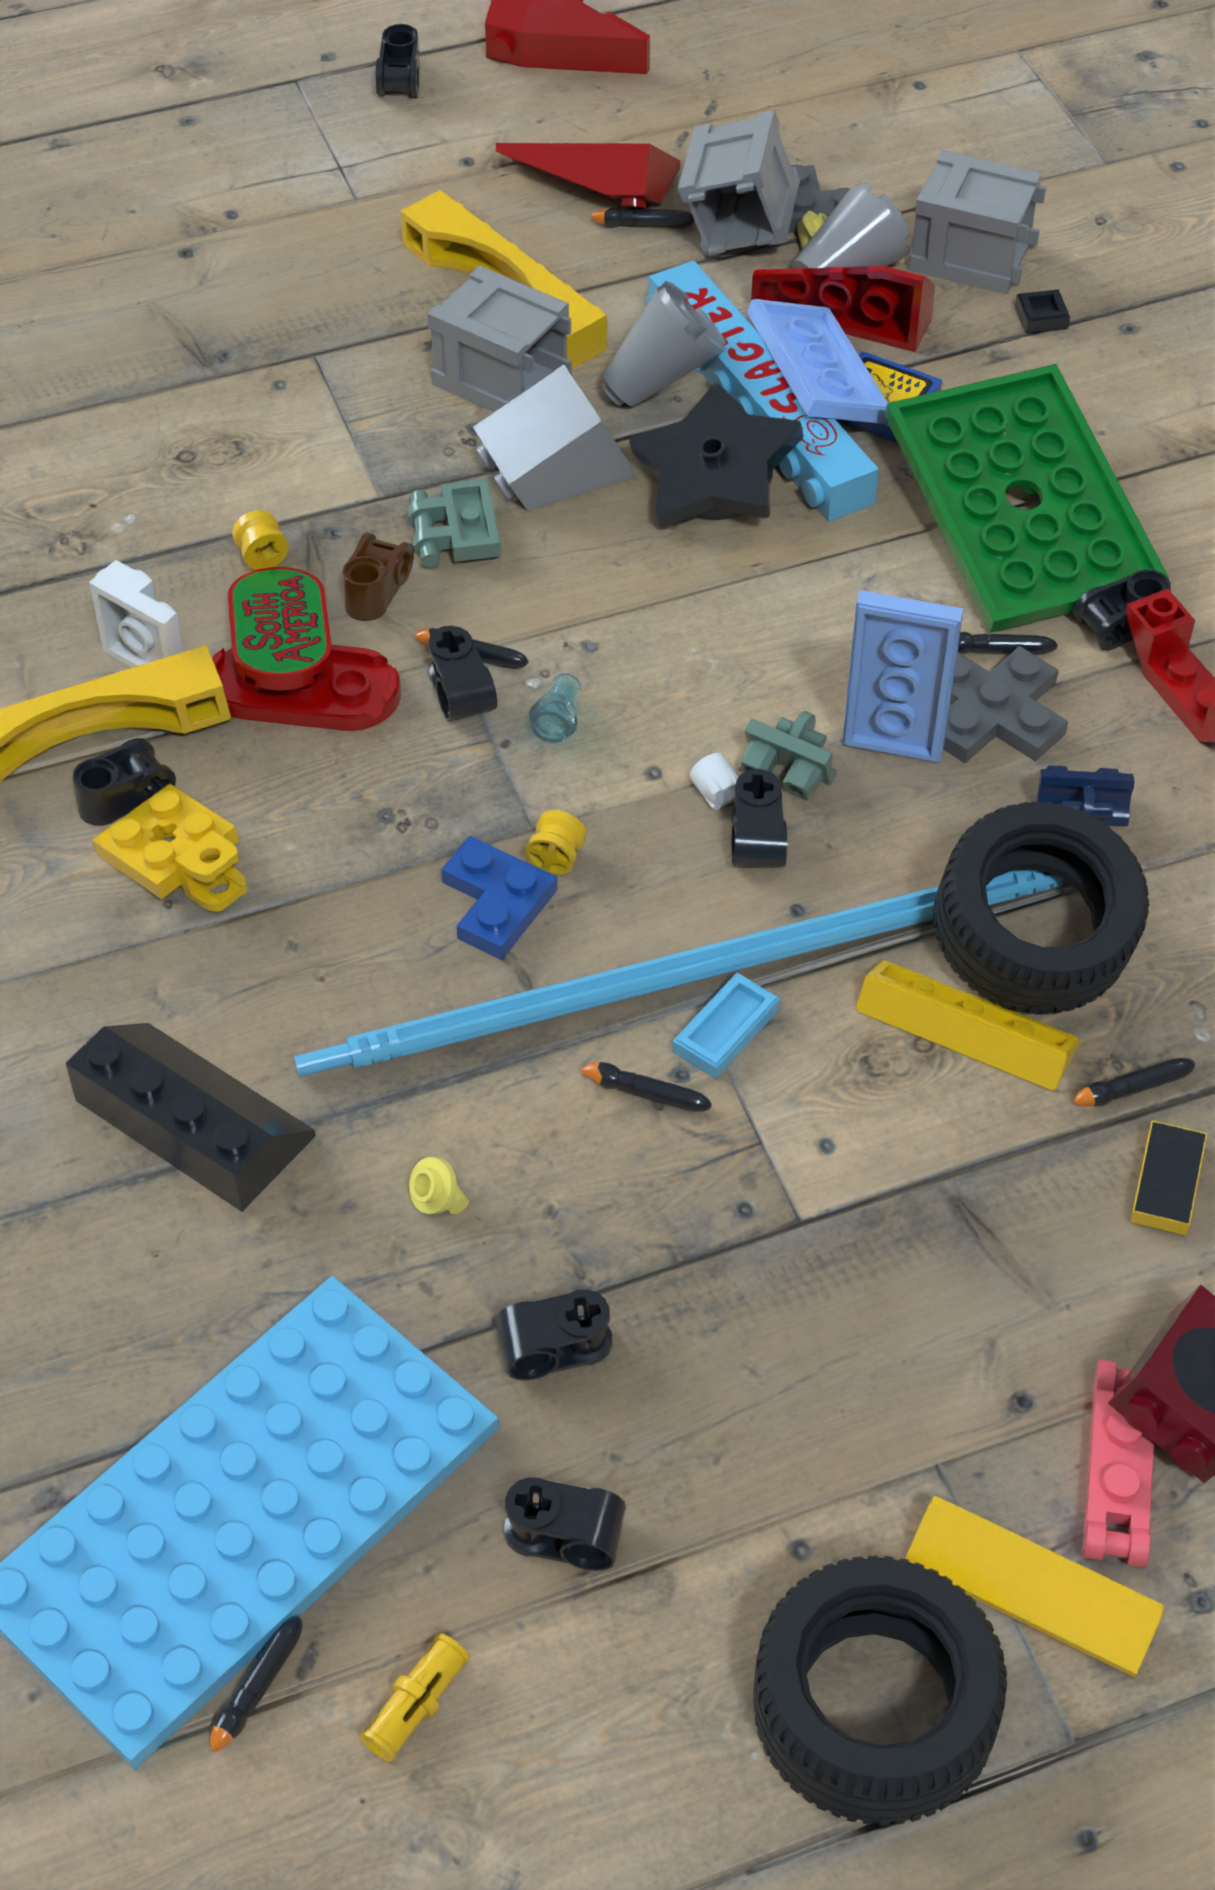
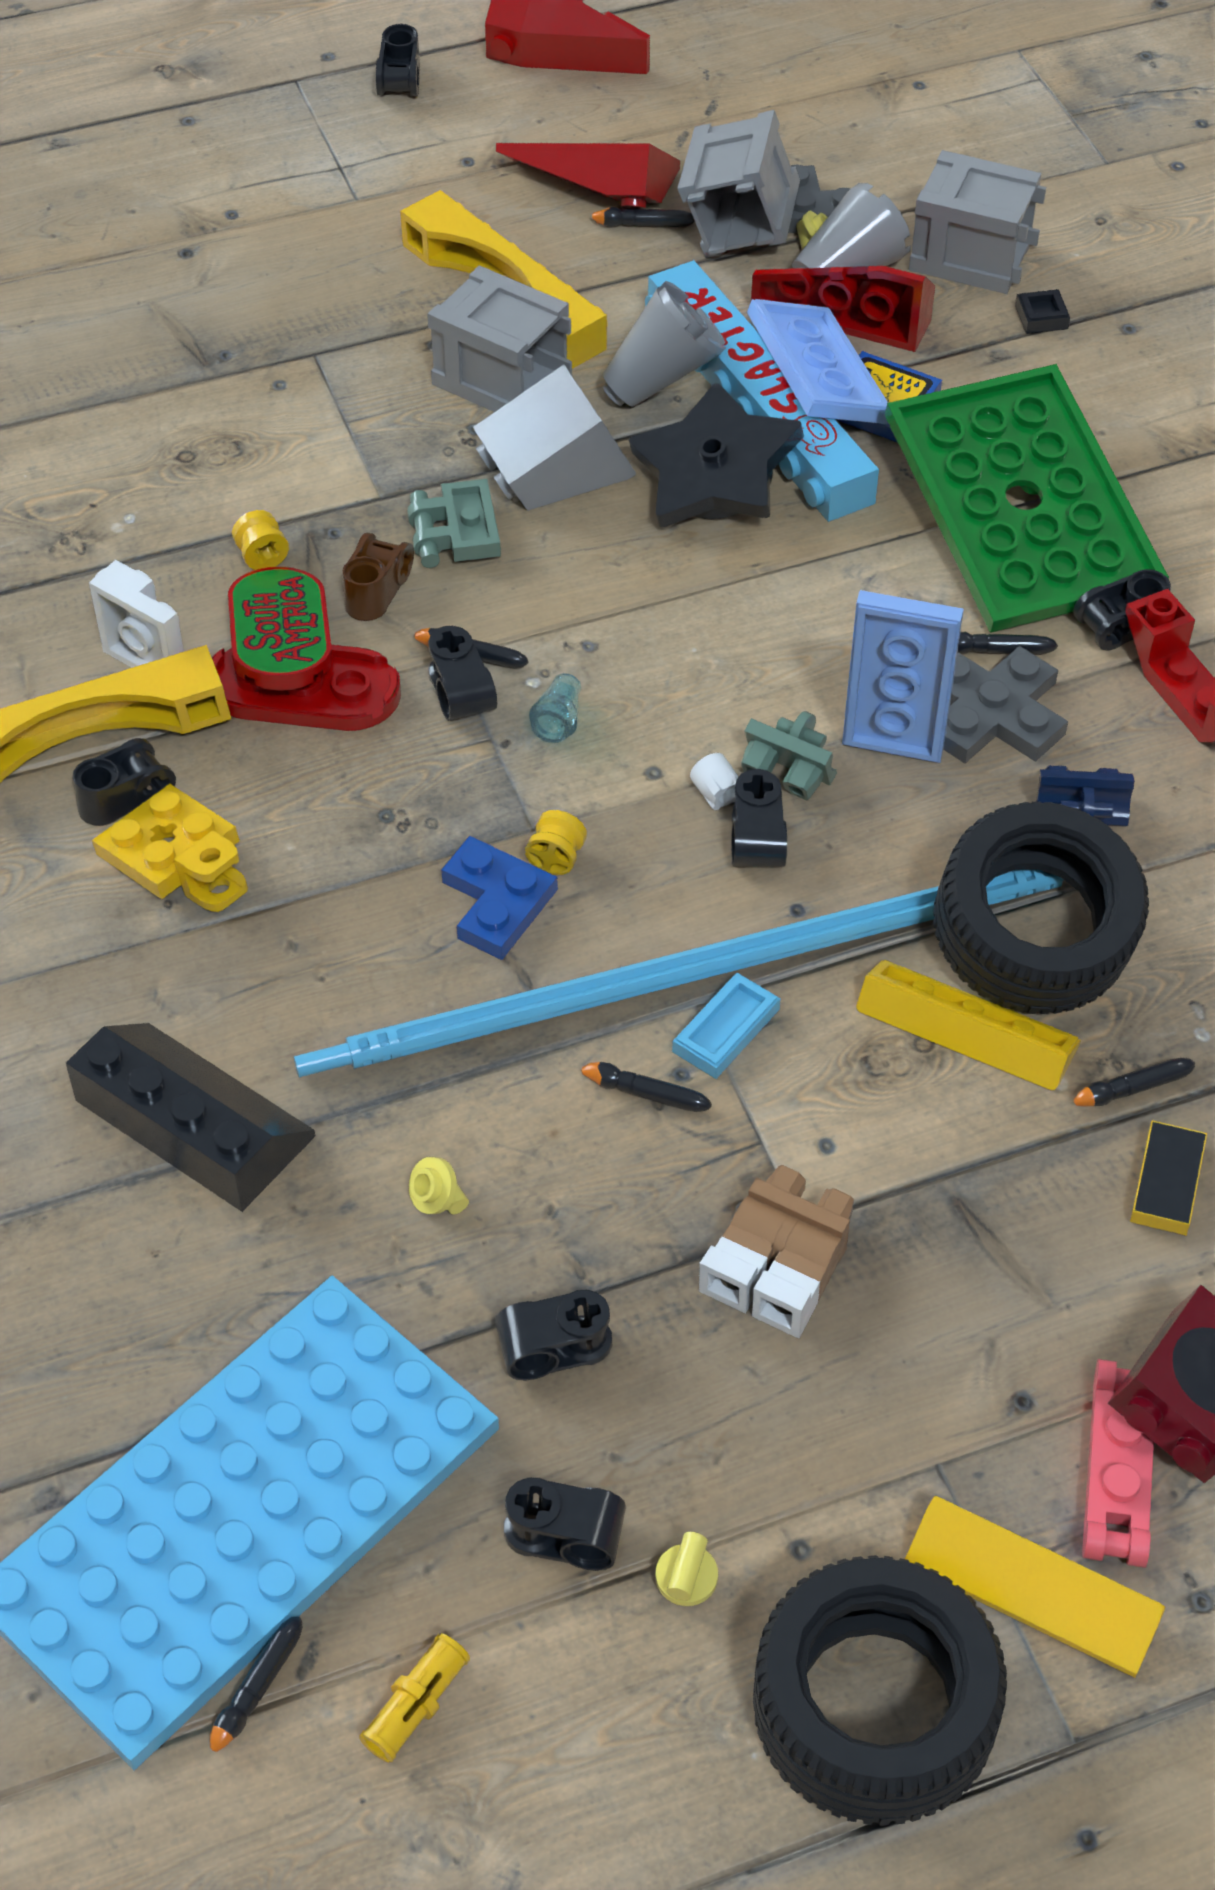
(687, 1571): none -> light yellow plate
(779, 1251): none -> hips

